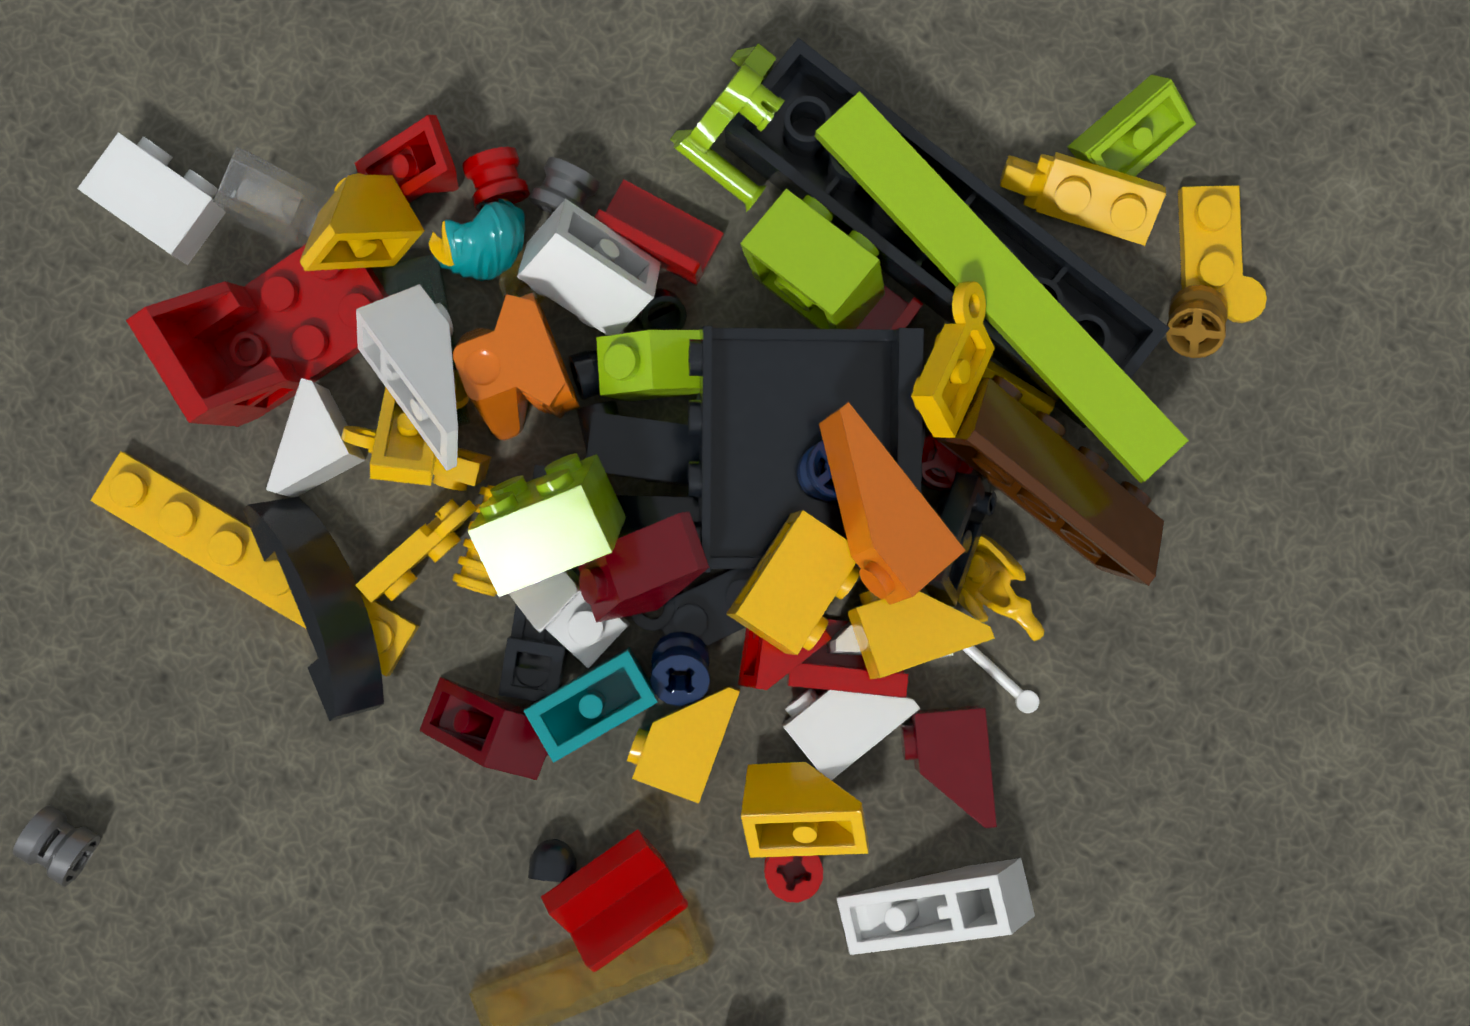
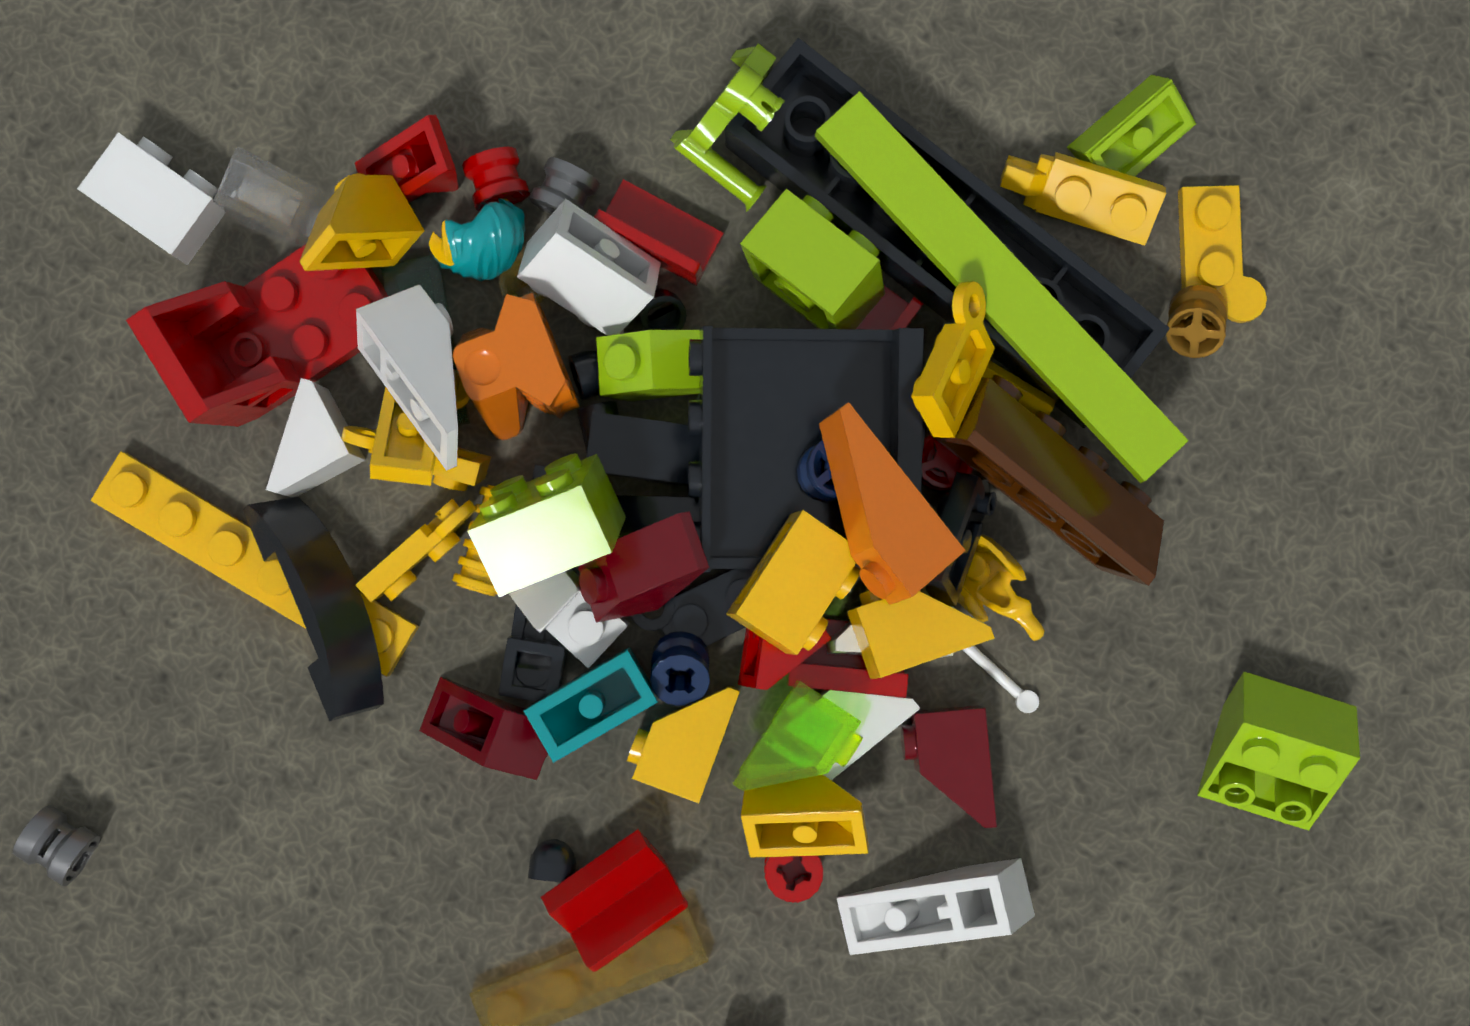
(800, 741): none -> clear neon green slope
(1280, 751): none -> lime slope

